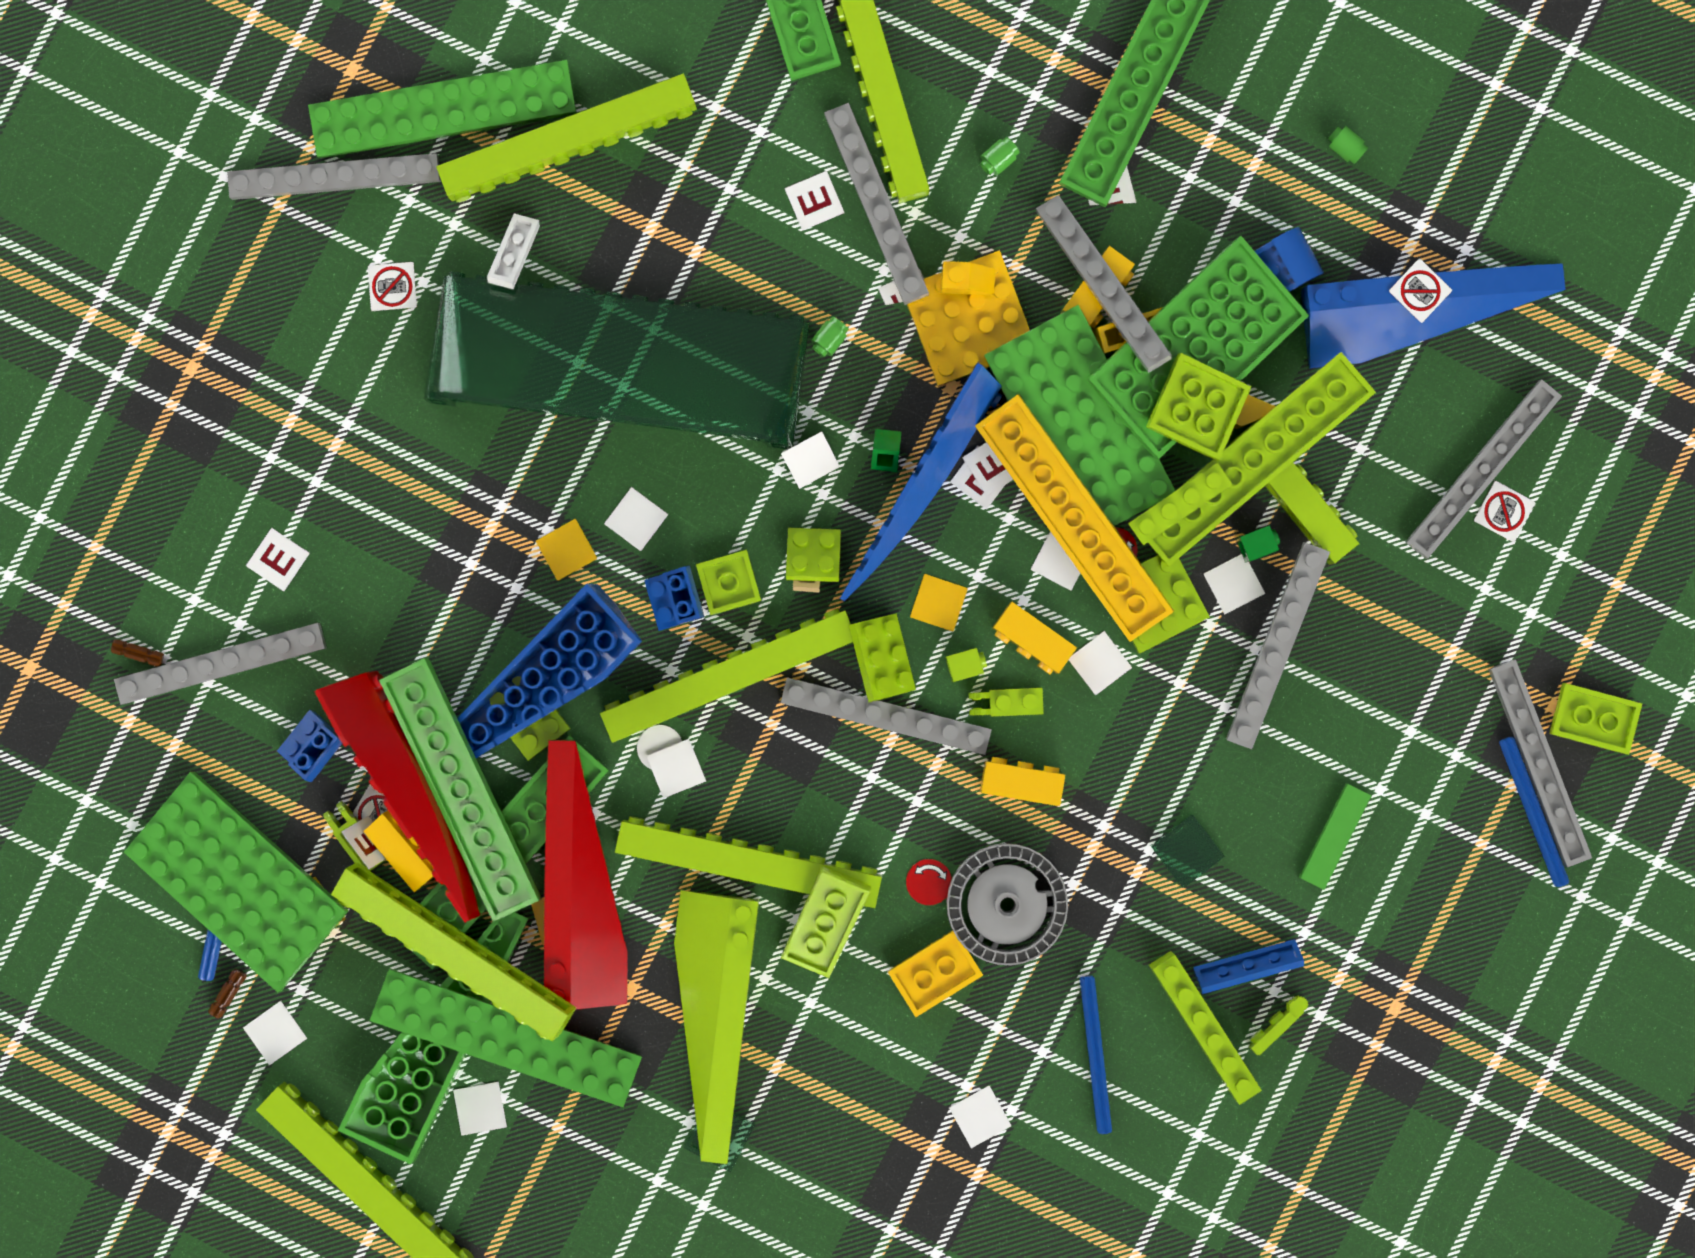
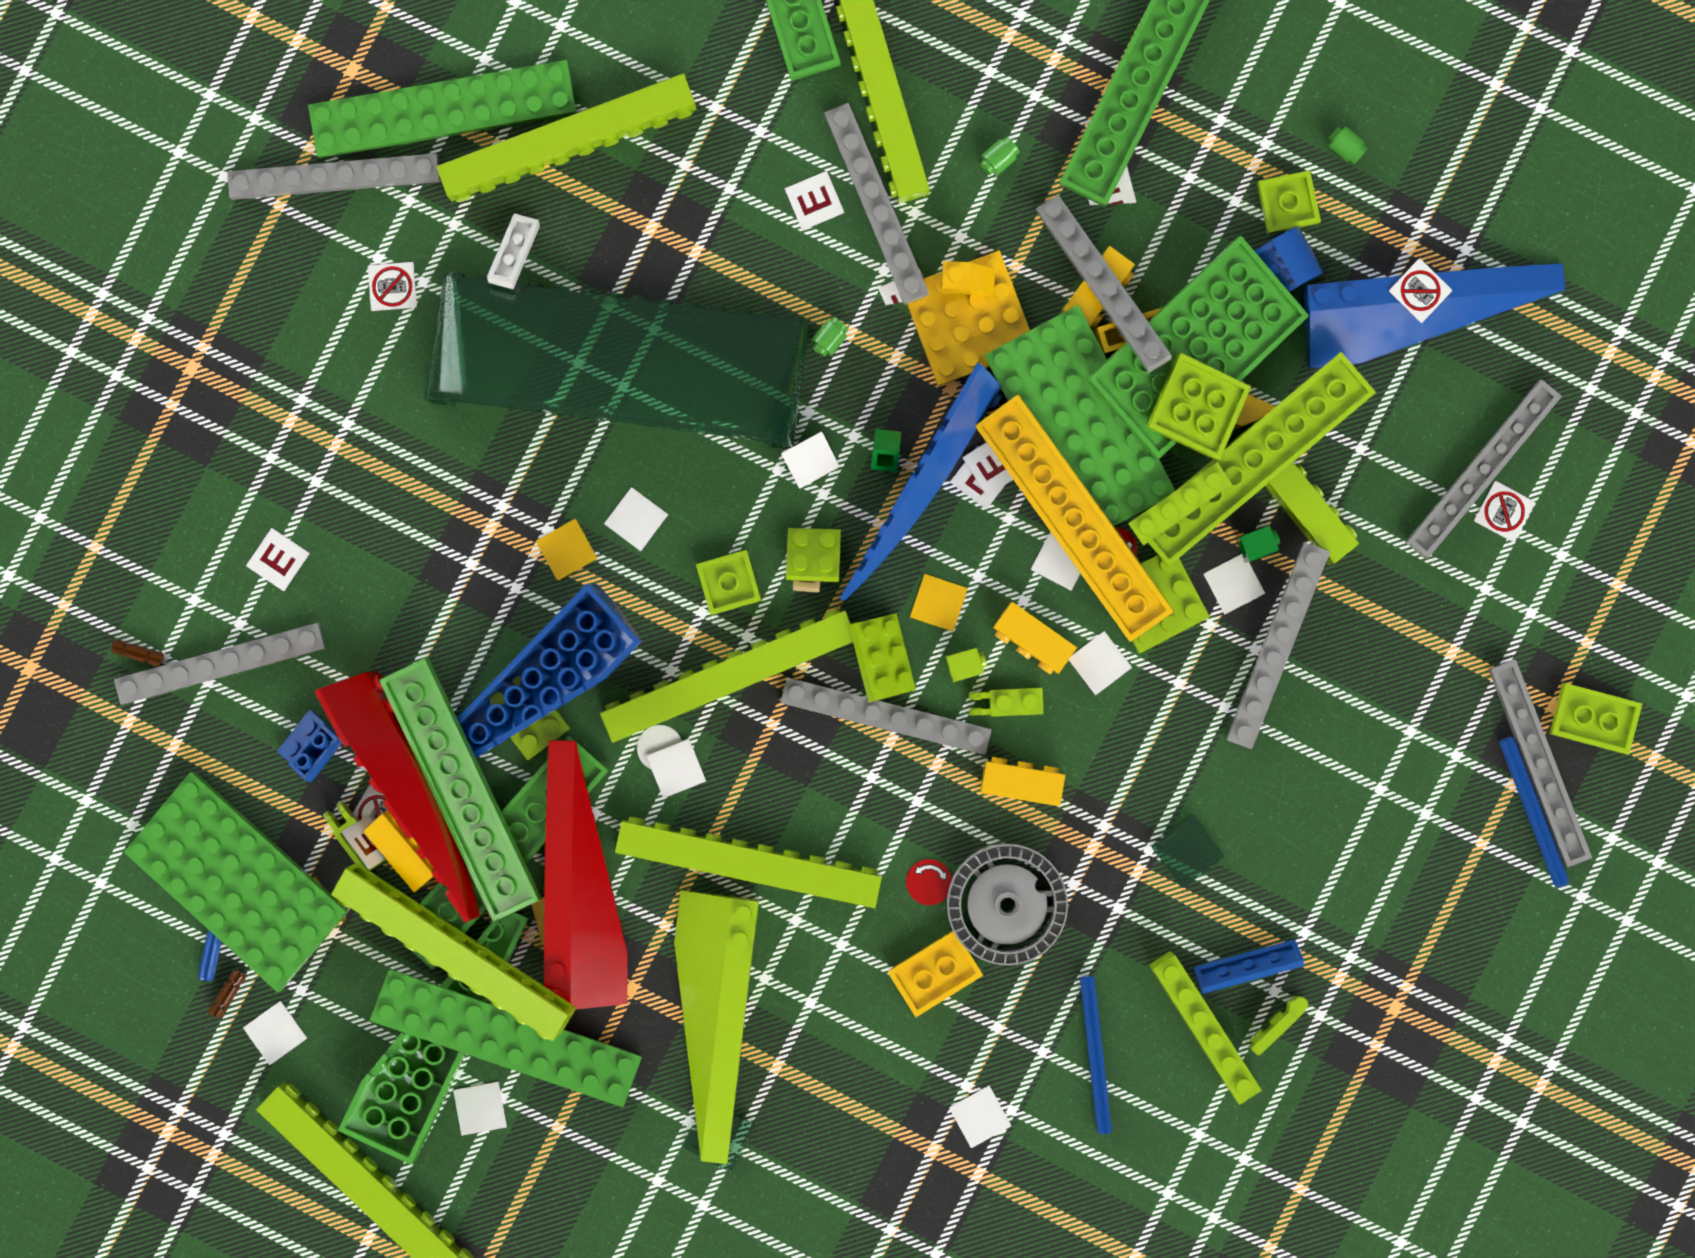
(674, 598): blue brick -> none
(825, 922): lime tile -> none
(1288, 202): none -> lime plate
(1335, 836): bright green tile -> none

